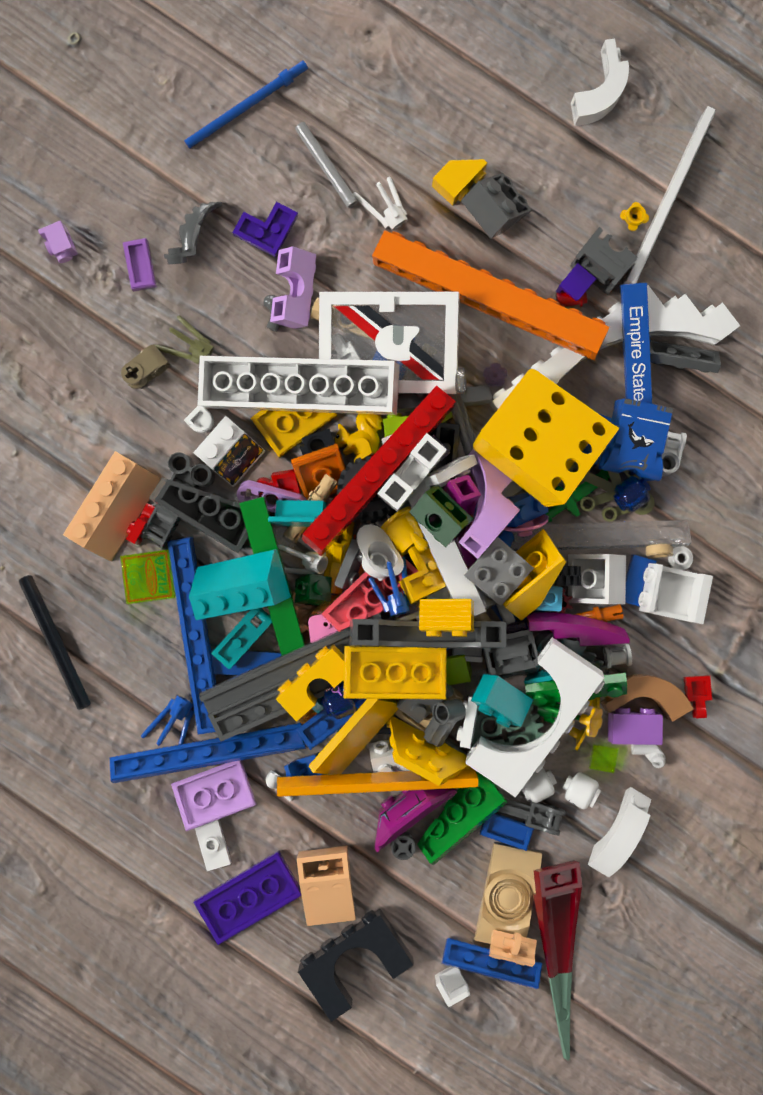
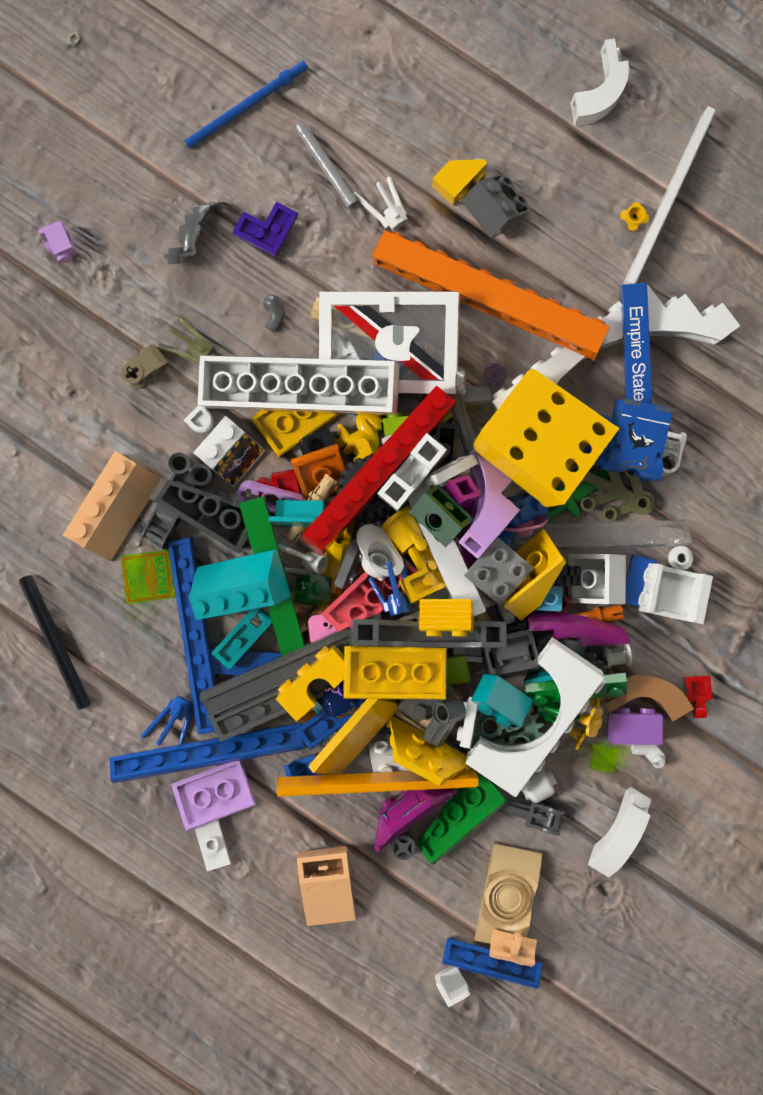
(135, 528): red plate -> none
(139, 264): medium lavender tile -> none
(248, 897): dark purple tile -> none
(271, 781): white hand -> none
(299, 269): lavender arch -> none
(372, 934): black arch -> none
(507, 831): blue tile -> none
(557, 909): dark red plate -> none
(565, 300): red pin -> none
(576, 282): dark purple panel -> none
(581, 790): white head -> none
(603, 262): dark grey piece -> none
(632, 494): clear blue head -> none
(659, 551): tan tile -> none
(684, 357): dark grey plate -> none

